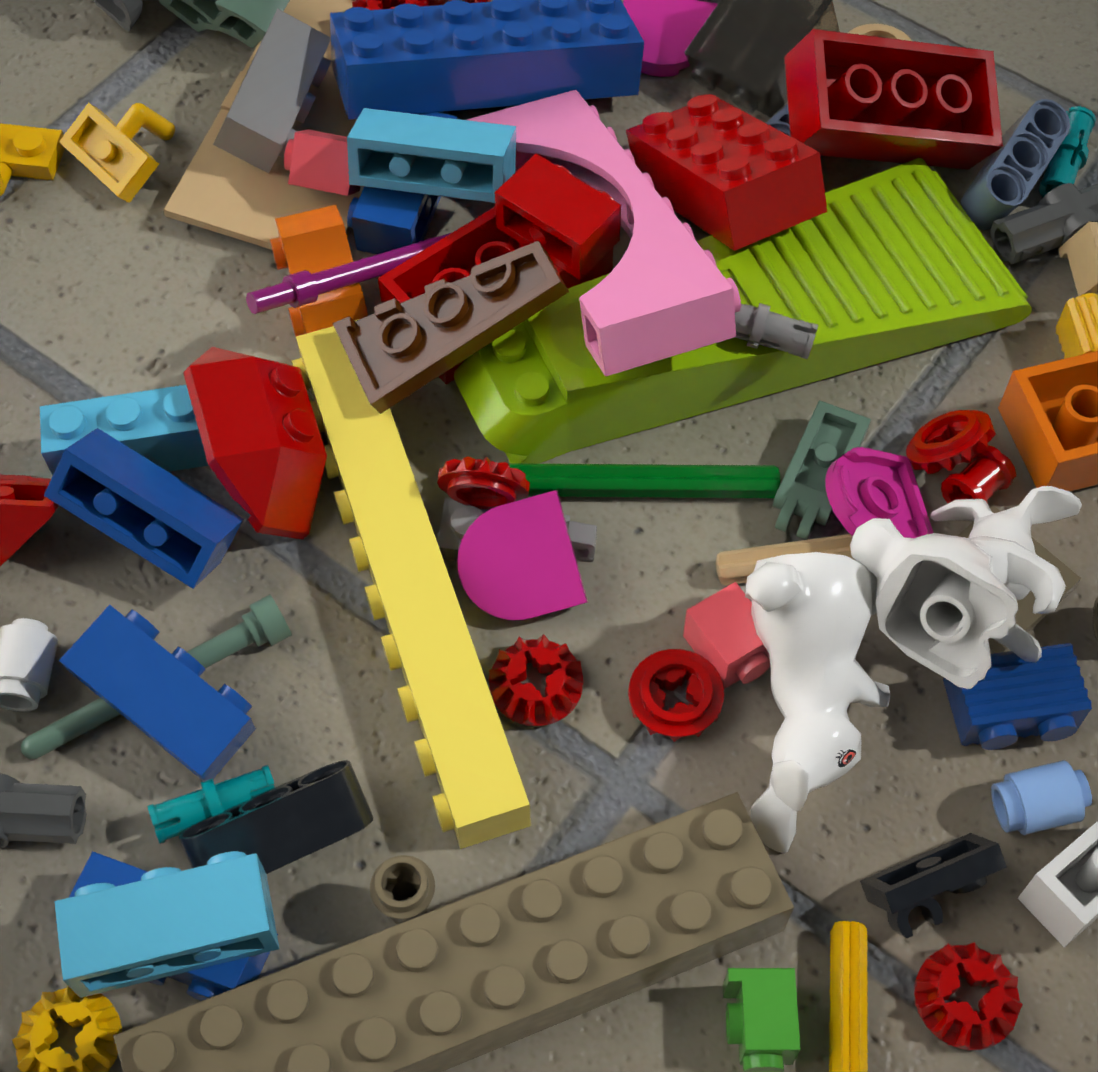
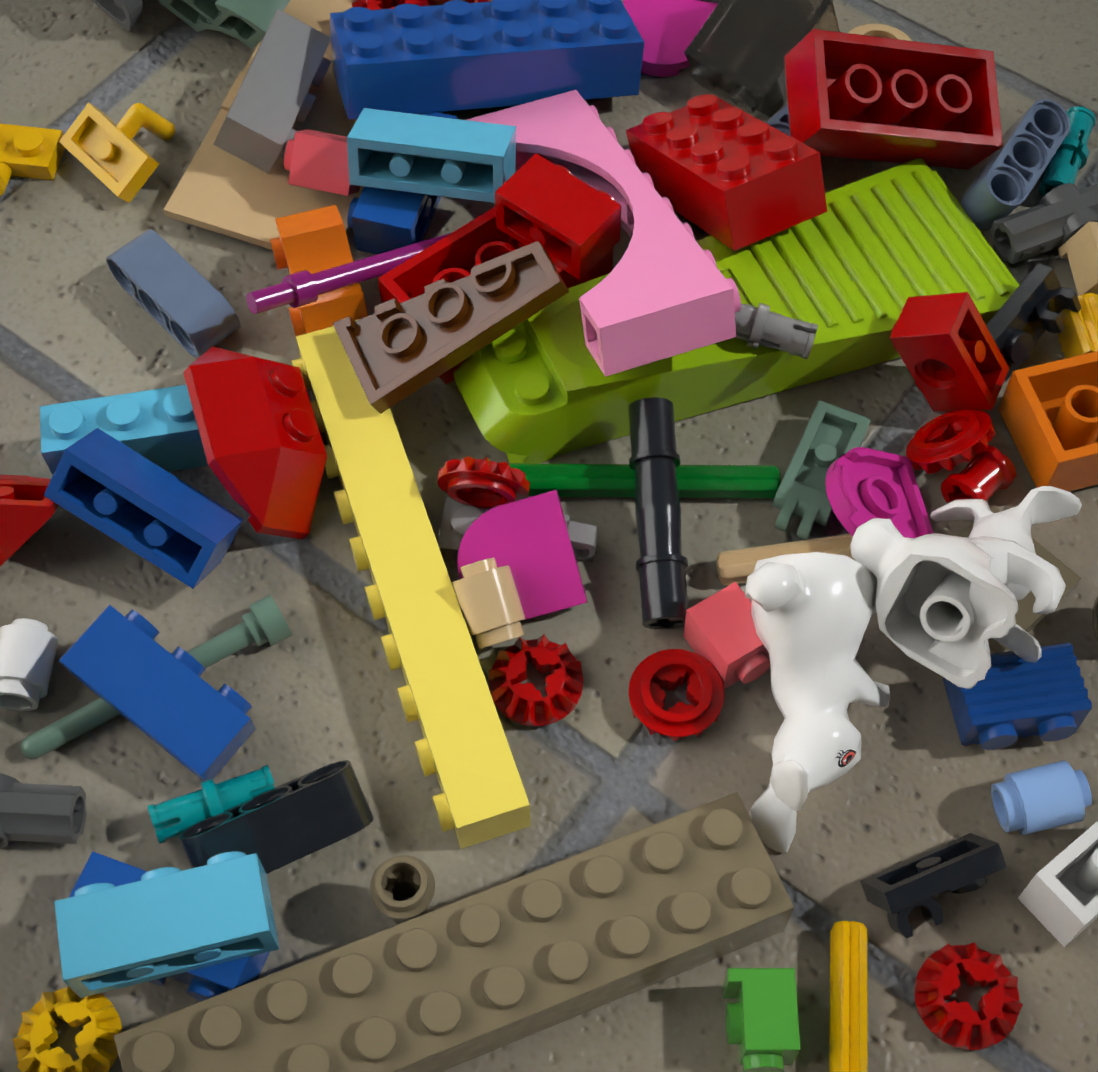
(173, 293): none -> sand blue beam
(489, 602): none -> tan brick
(658, 513): none -> black piece
(949, 352): none -> red brick
(1029, 314): none -> black plate

